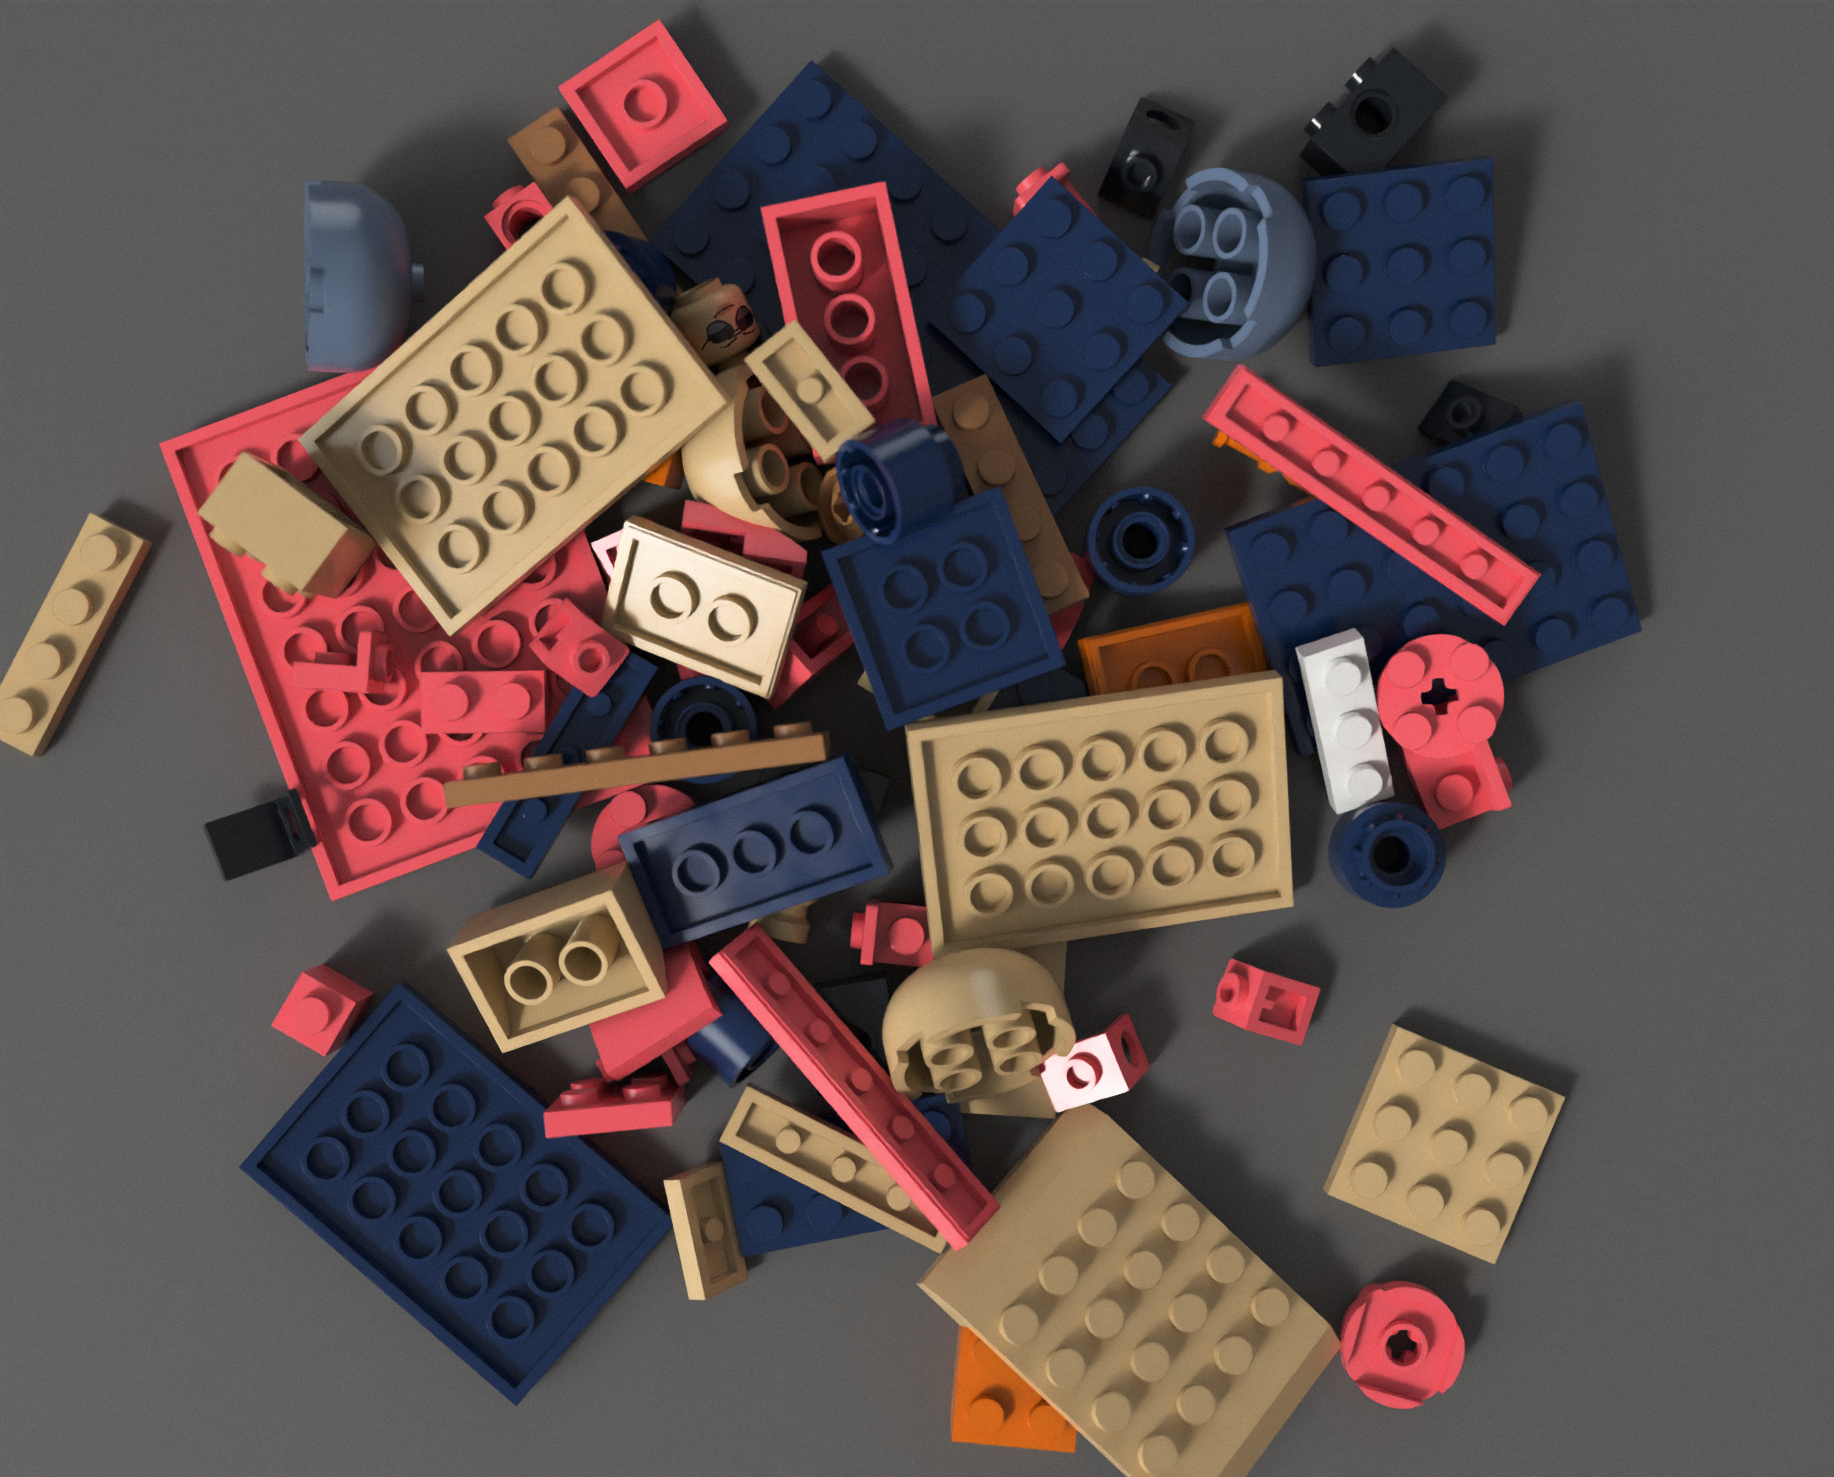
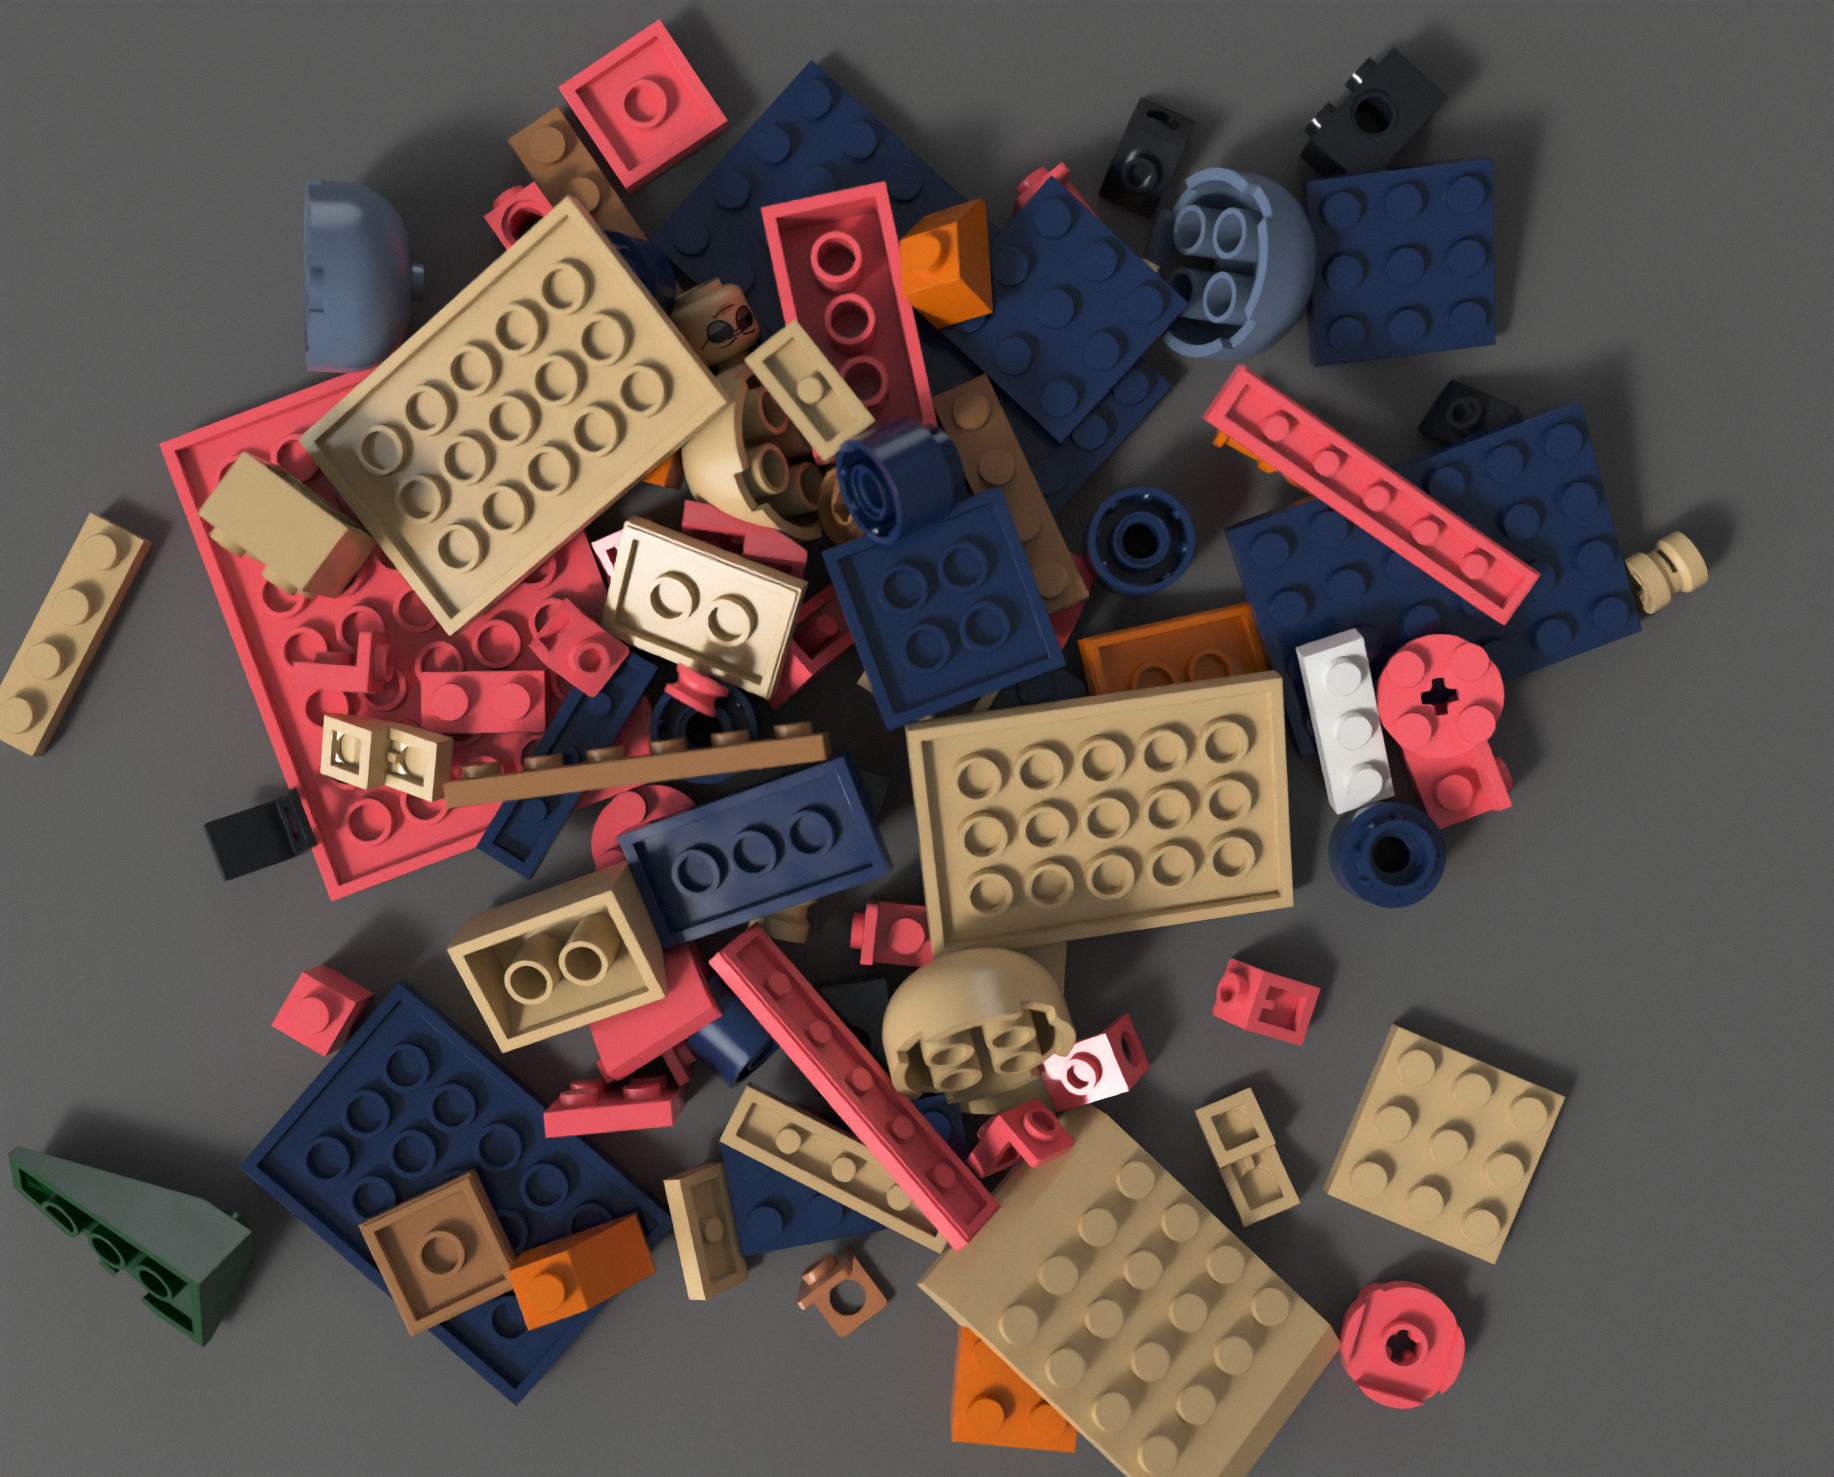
(167, 1240): none -> dark green wedge
(386, 753): none -> tan slope
(441, 1252): none -> medium nougat tile
(580, 1270): none -> orange slope
(696, 690): none -> coral bush
(826, 1274): none -> nougat bracket
(948, 265): none -> orange slope
(1019, 1132): none -> coral bracket
(1246, 1157): none -> tan slope
(1665, 571): none -> tan wheel

